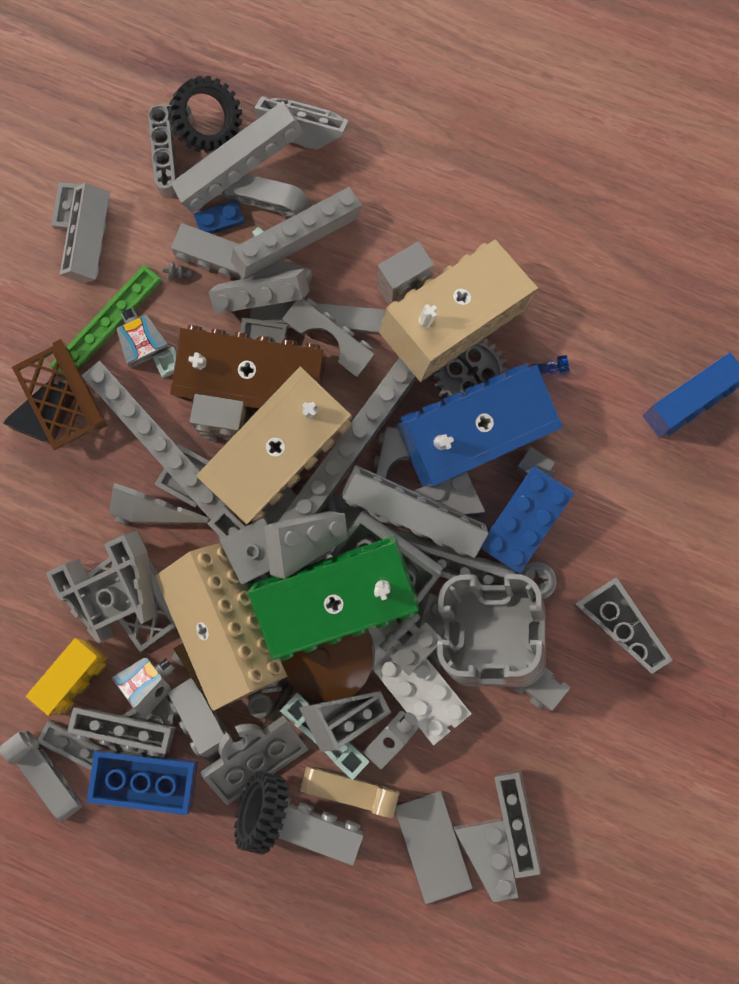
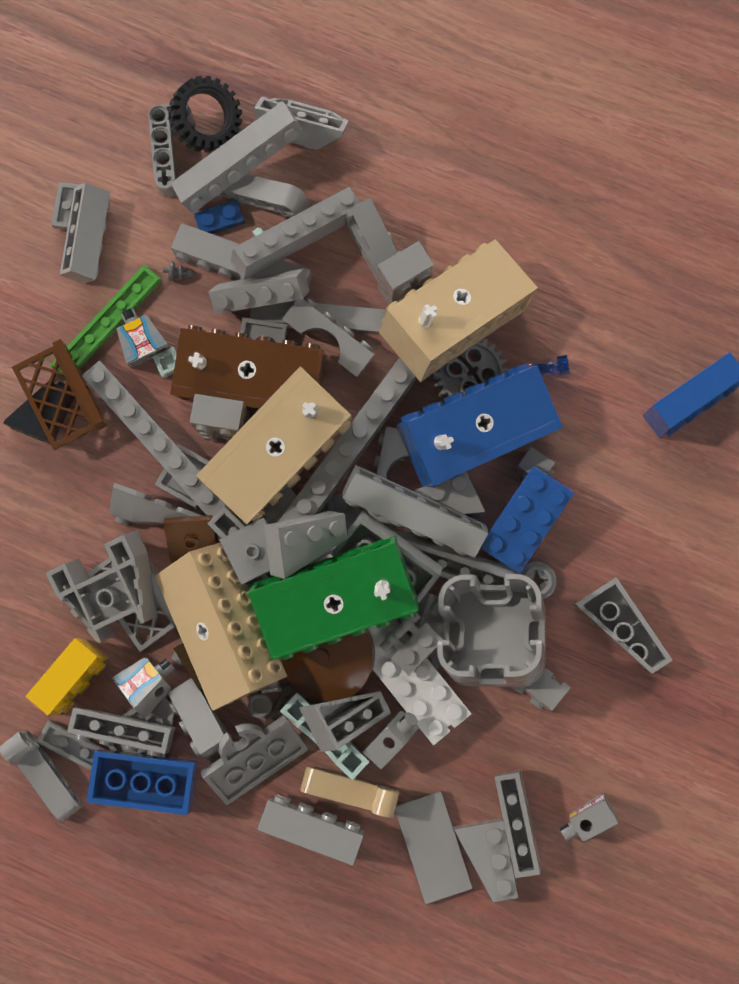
(188, 534): none -> reddish brown plate
(261, 813): black tyre -> none
(370, 234): none -> light grey wedge
(599, 814): none -> light grey torso

